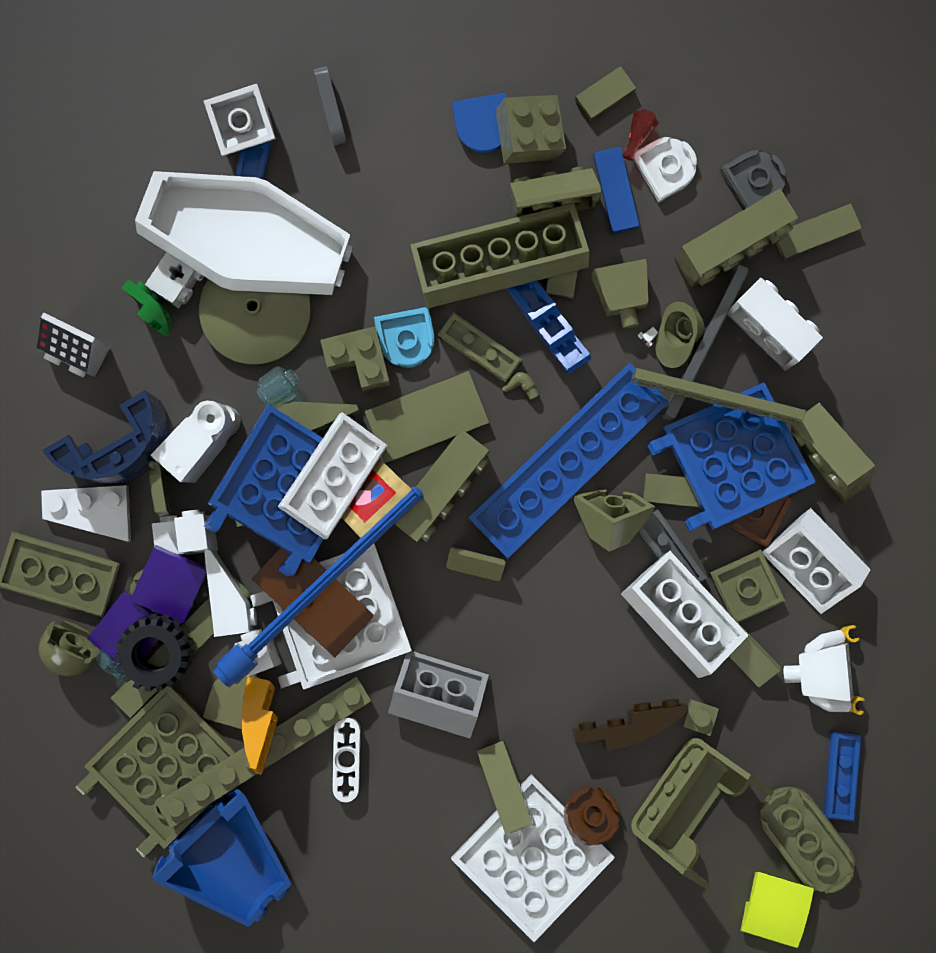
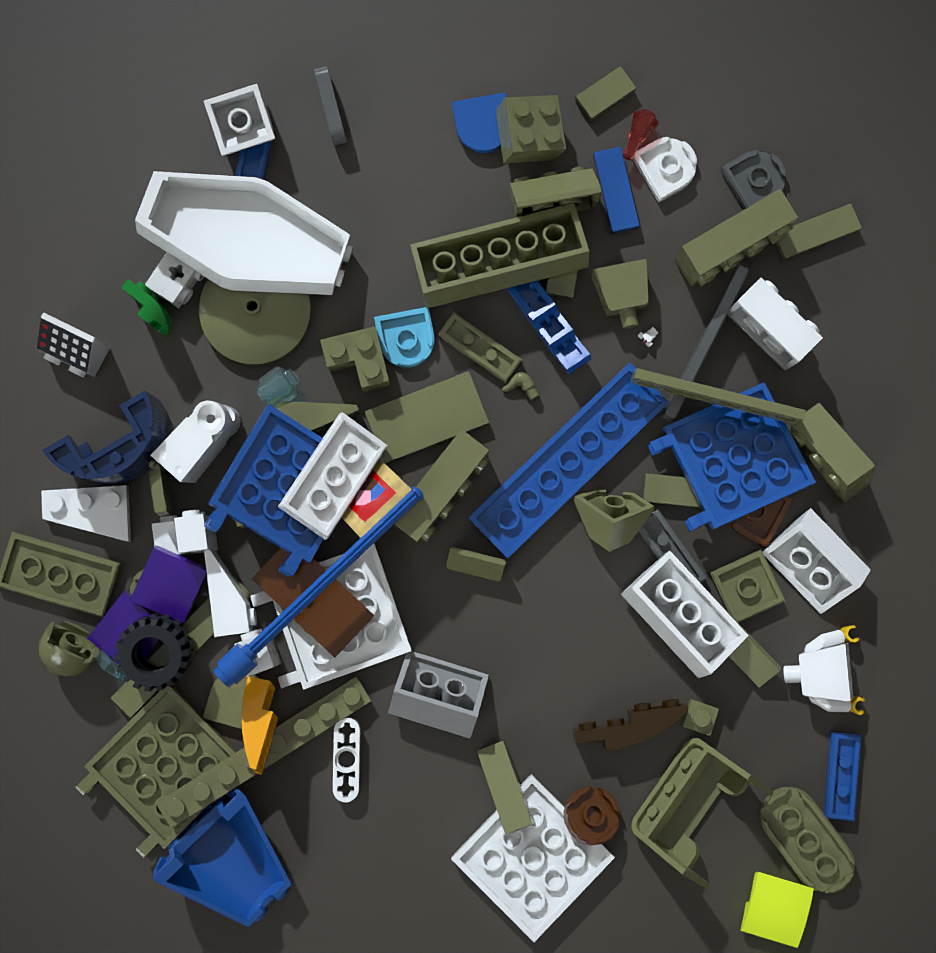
(678, 334): olive piece -> none

